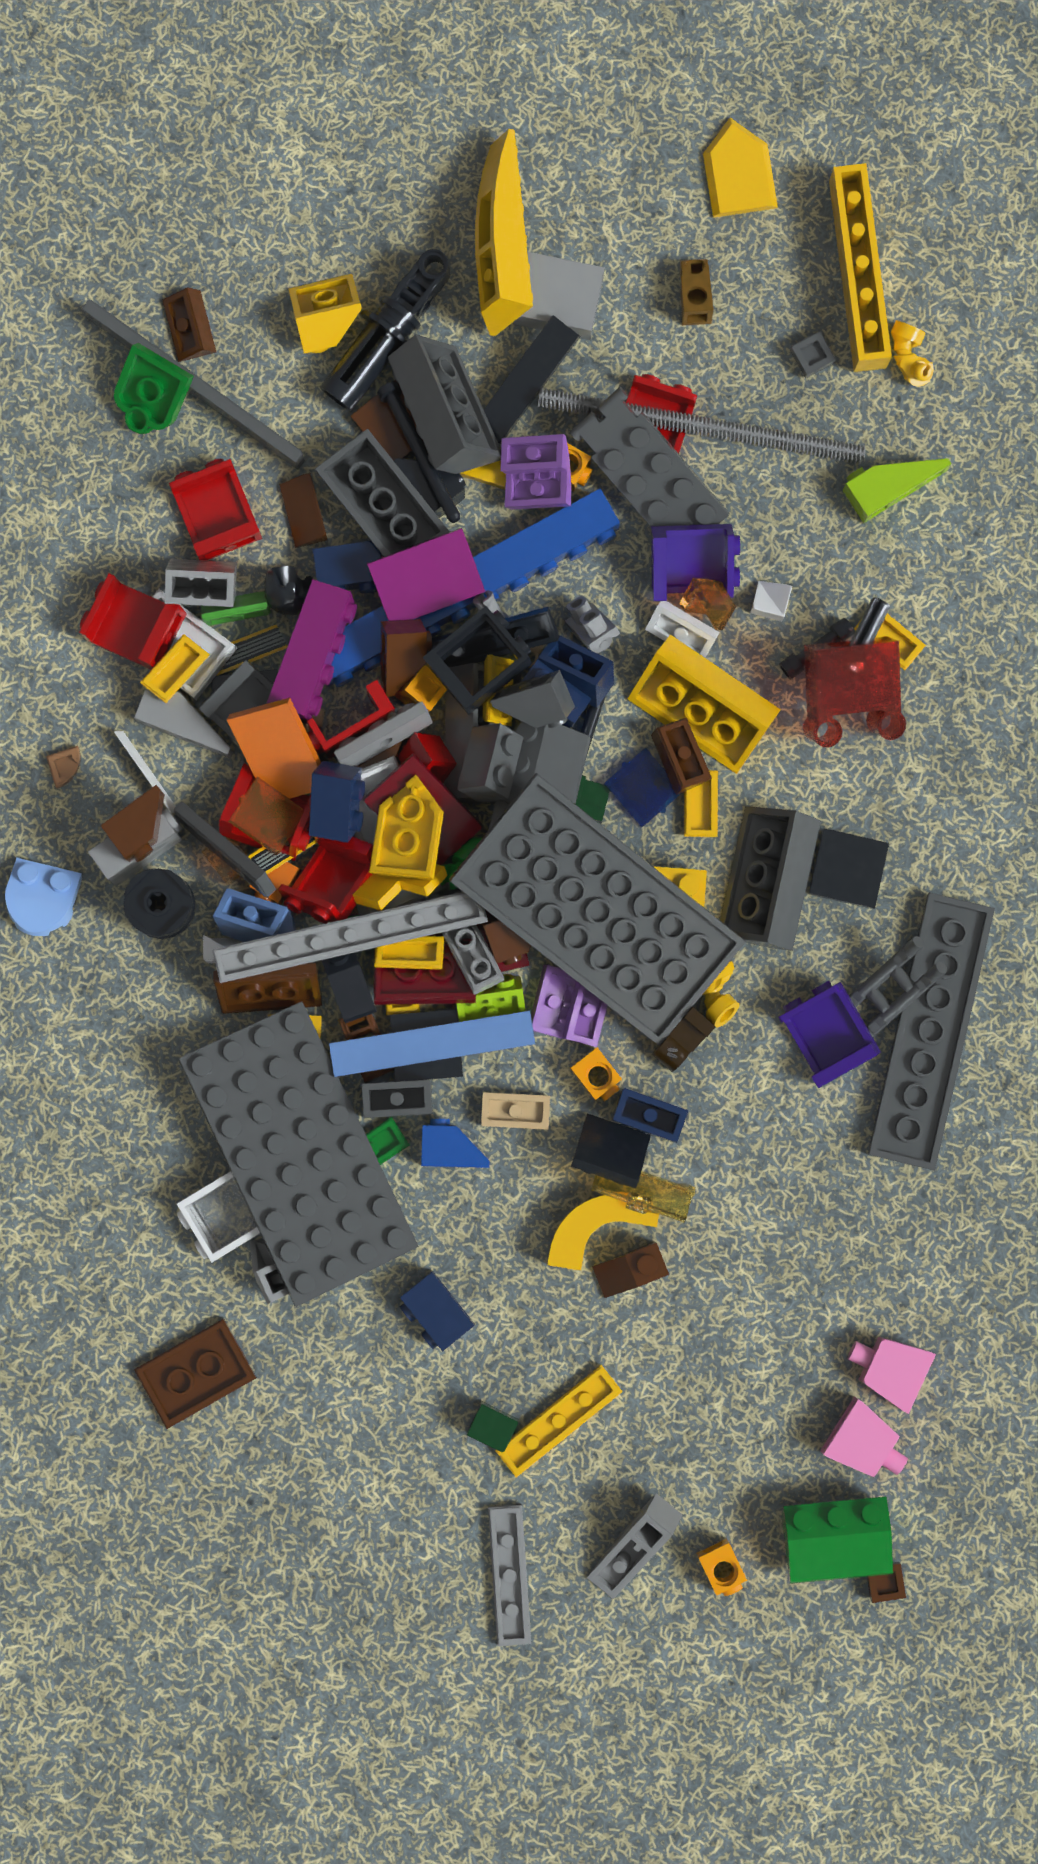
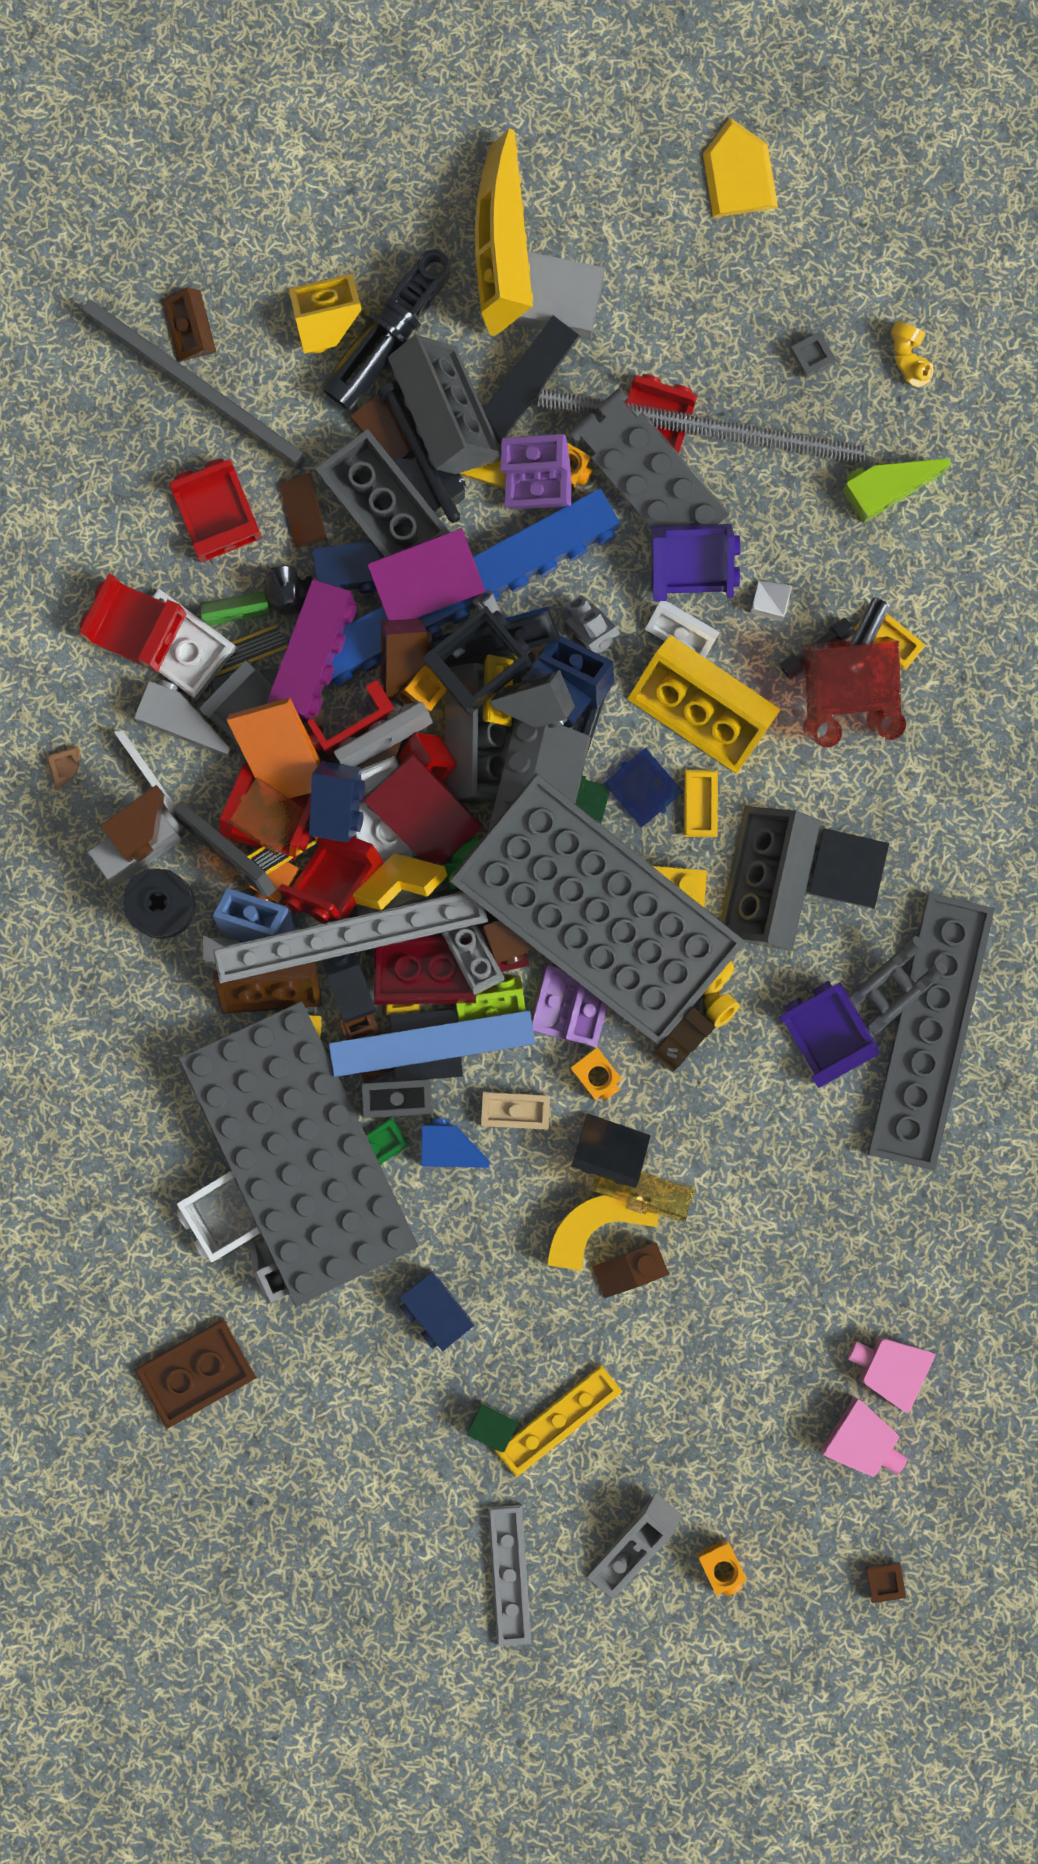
(41, 896): light blue slope -> none
(150, 390): green plate -> none
(174, 668): yellow tile -> none
(200, 582): light grey brick -> none
(407, 834): yellow tile -> none
(414, 954): yellow tile -> none
(490, 763): dark grey brick -> none
(649, 1115): dark blue brick -> none
(680, 755): reddish brown slope -> none
(695, 292): pearl gold leg -> none
(709, 598): clear orange panel -> none
(838, 1539): green slope -> none
(860, 267): yellow brick -> none

